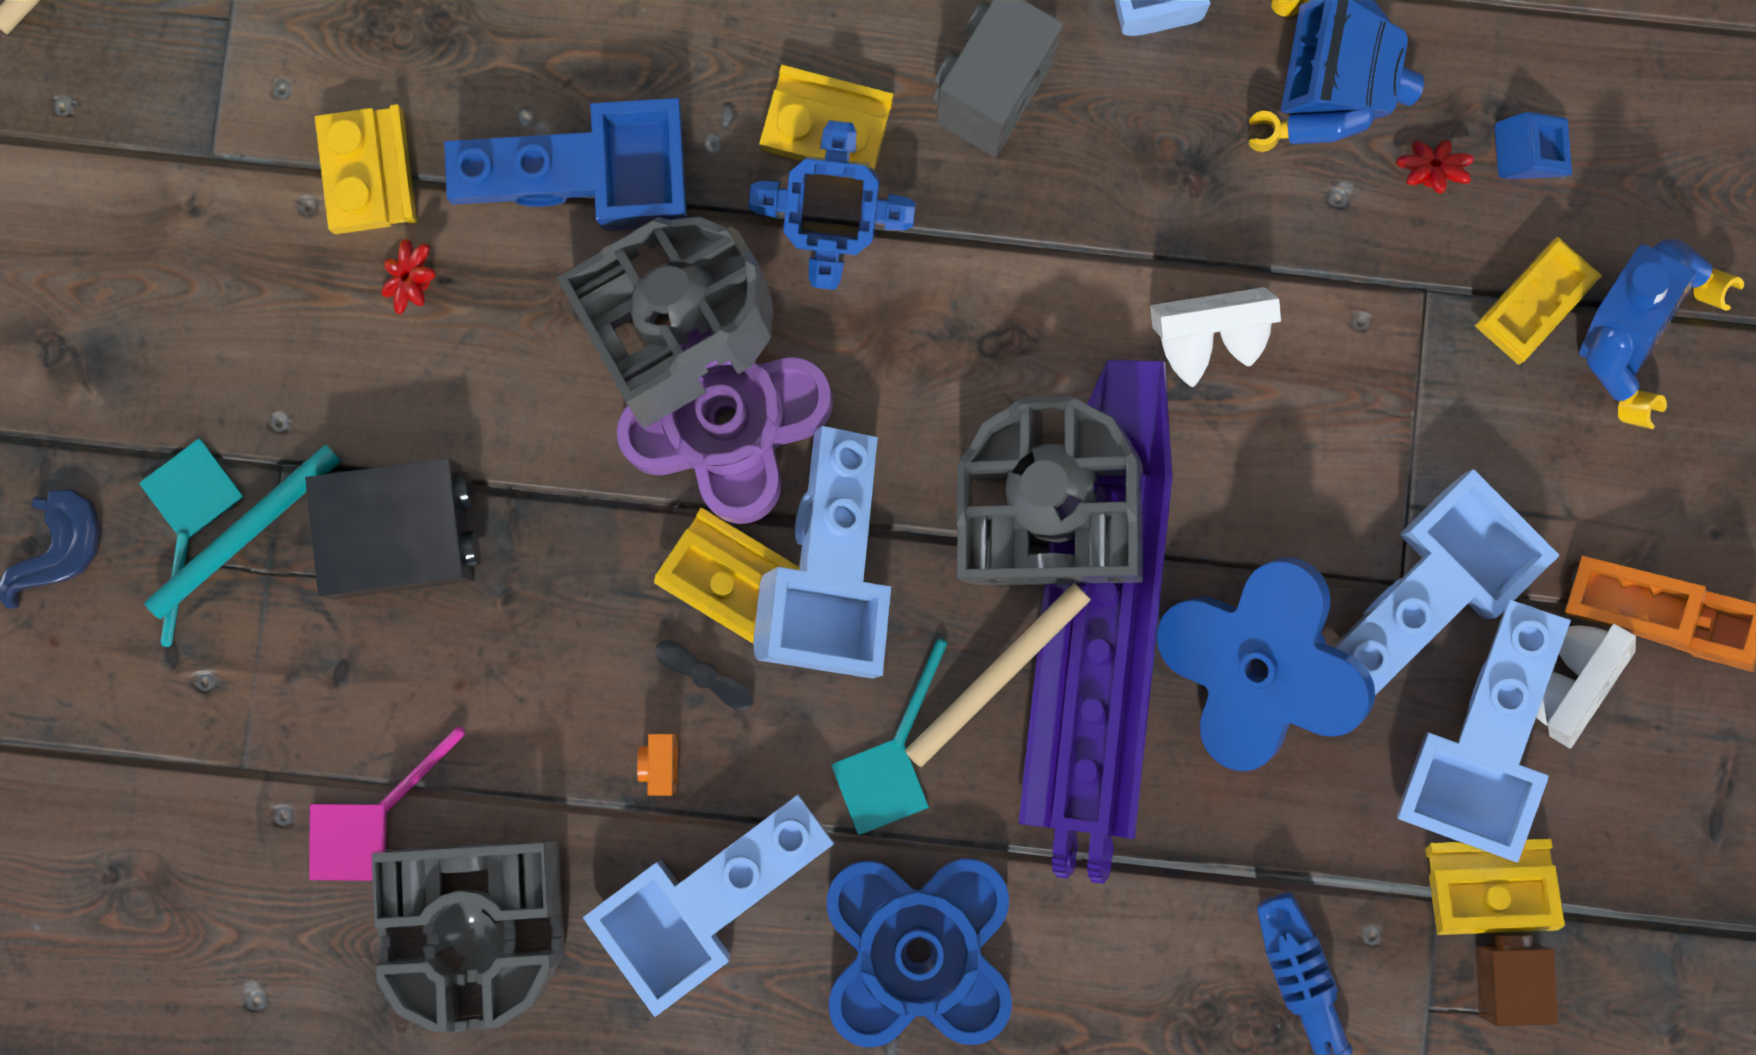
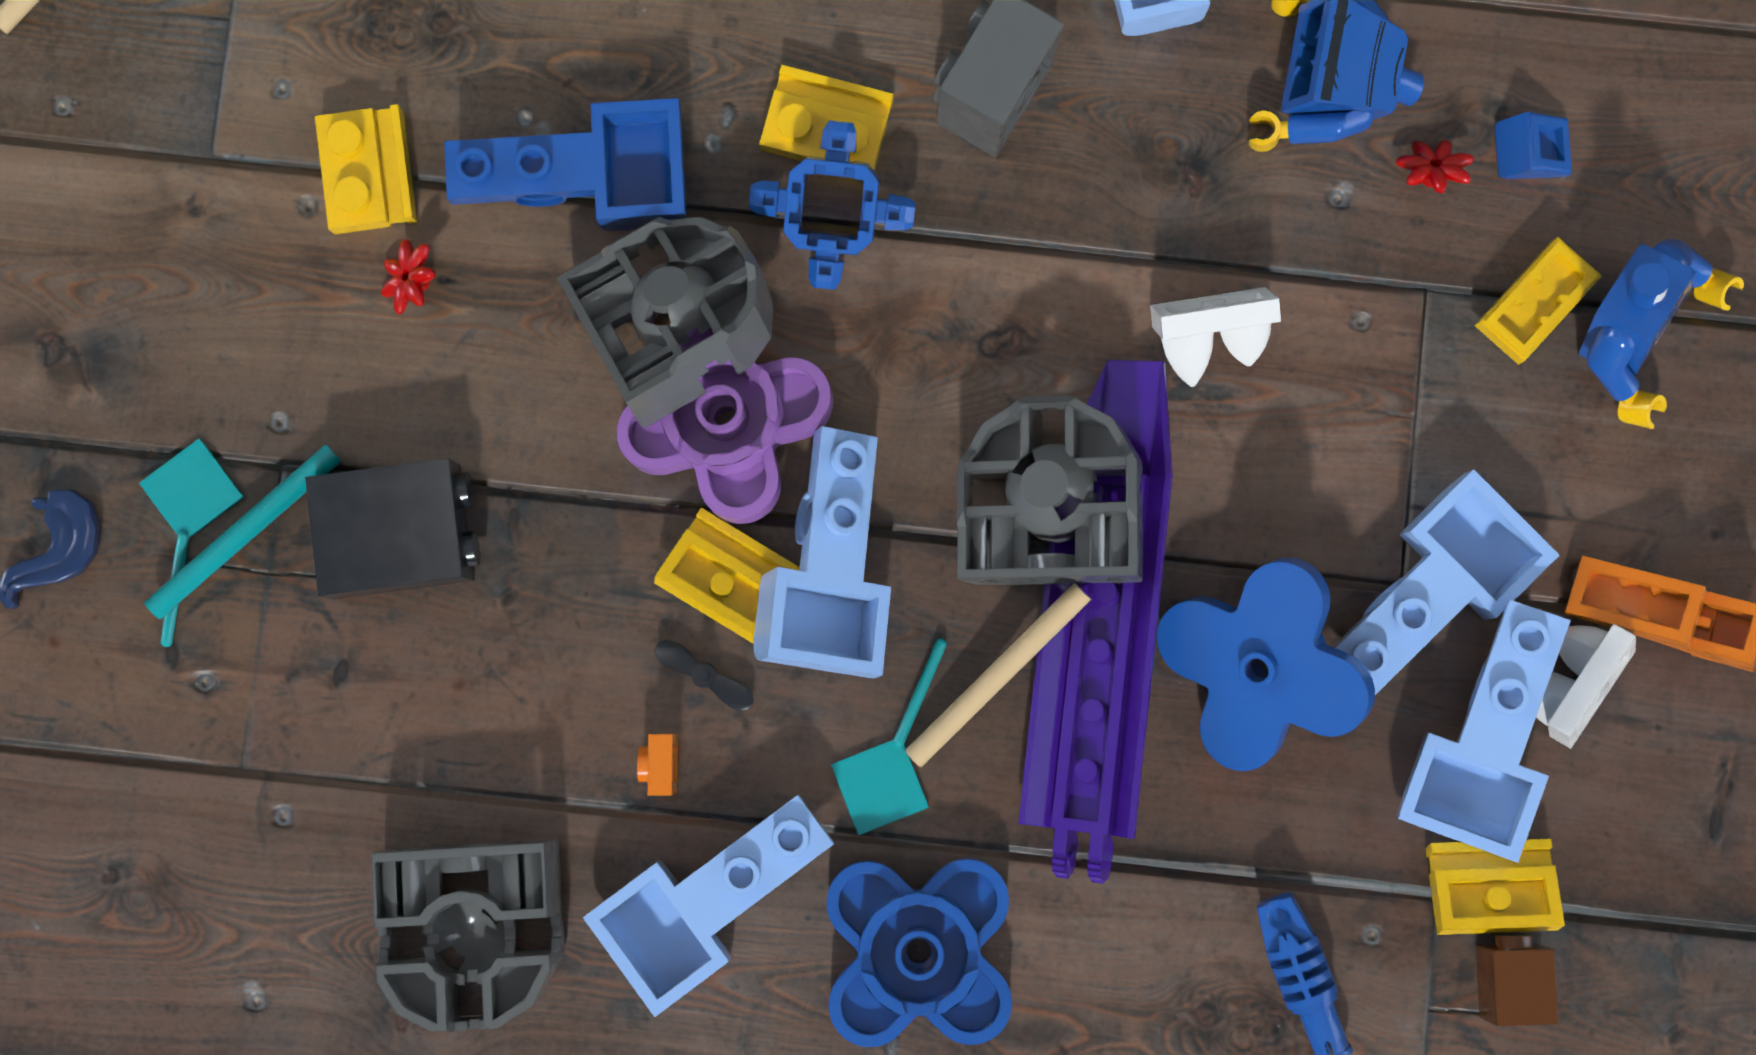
(348, 833): dark pink piece -> none

